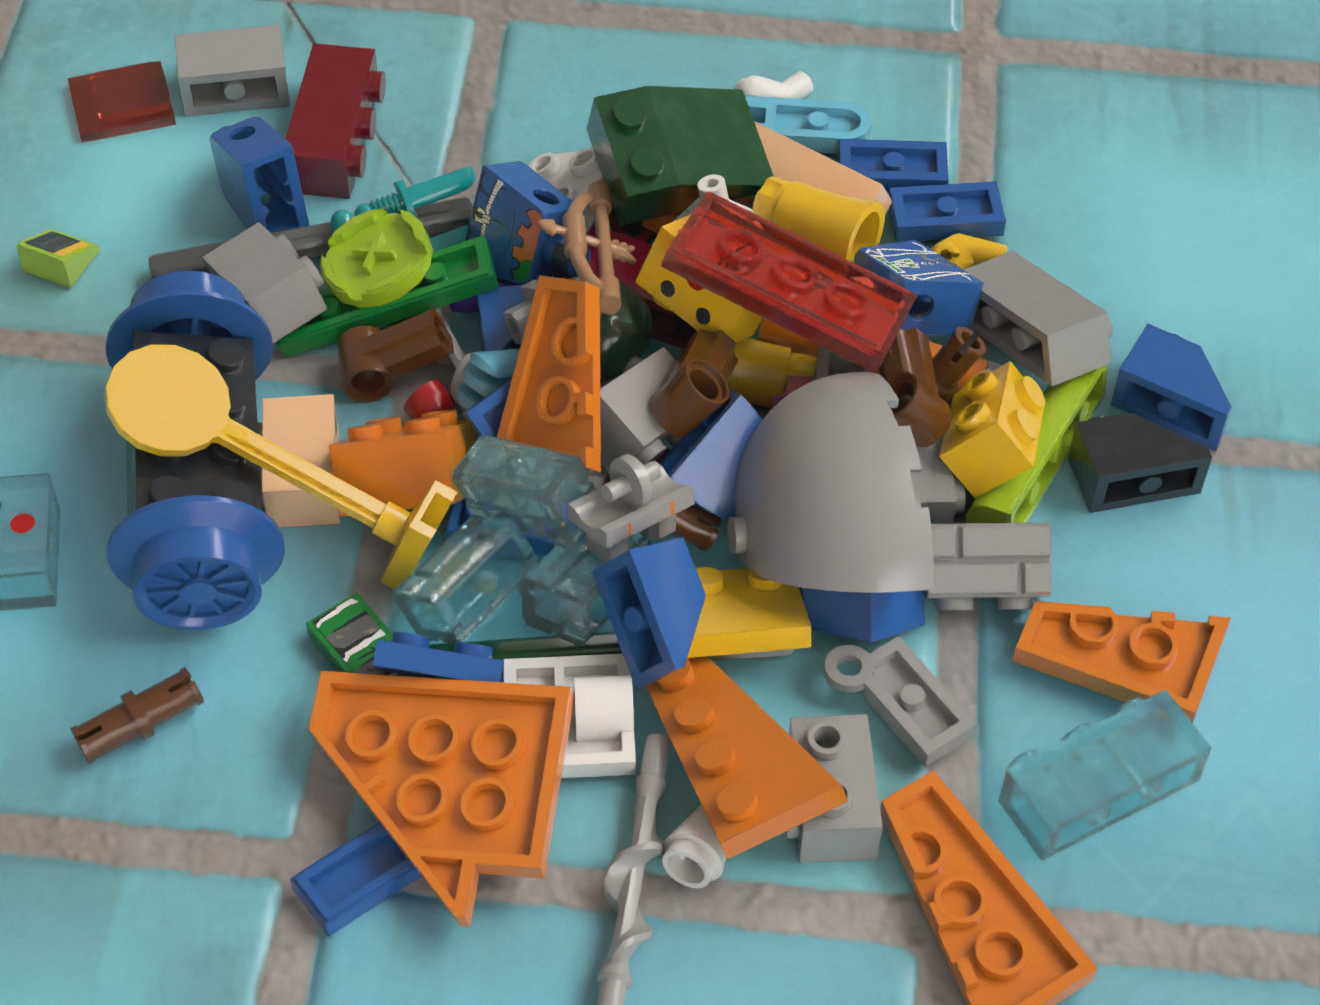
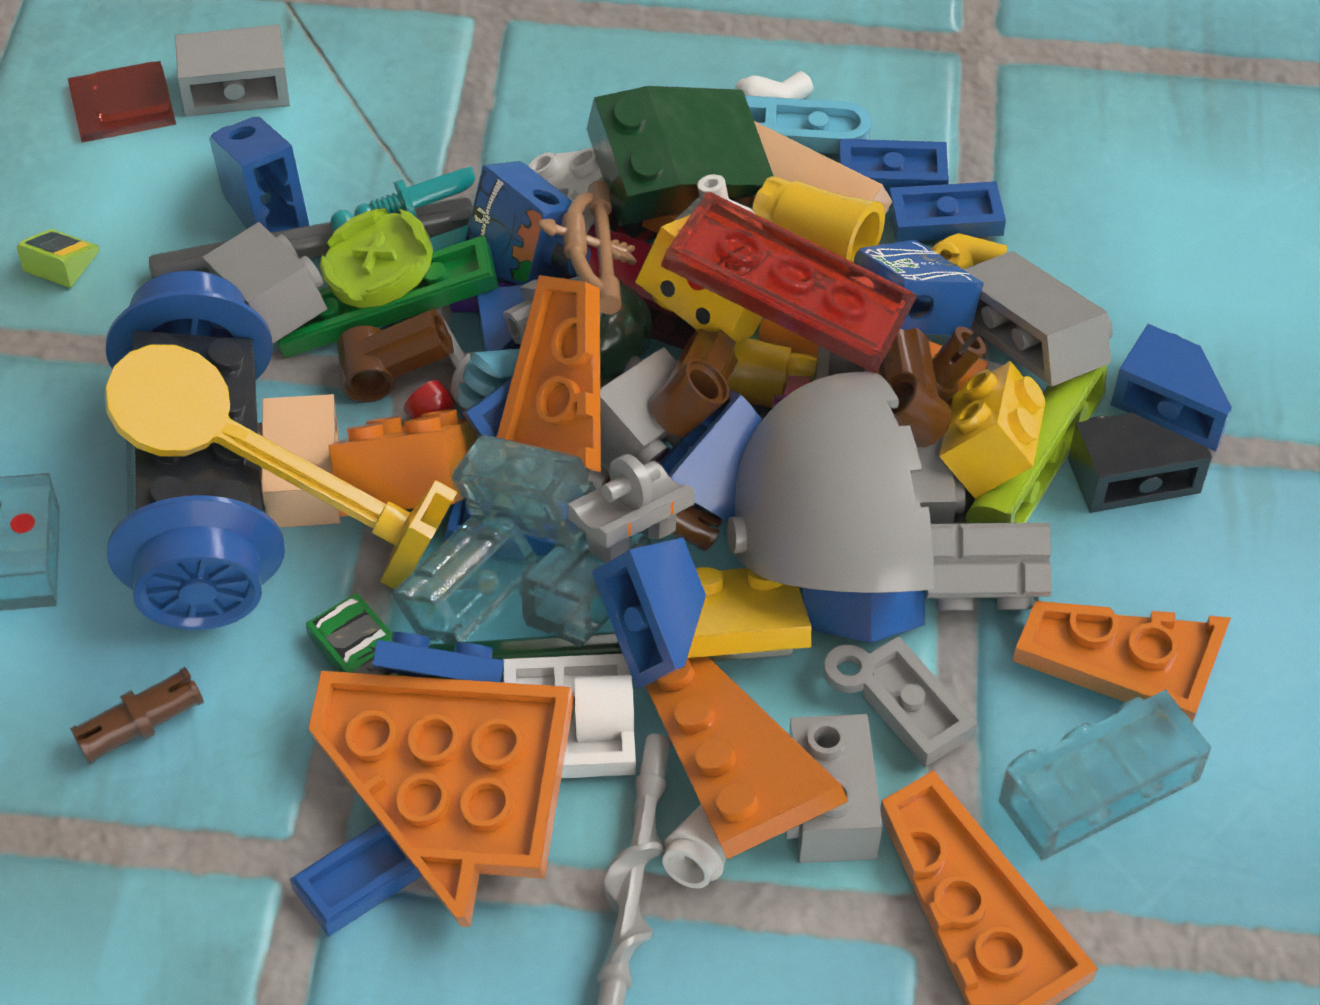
(335, 118): dark red brick -> none

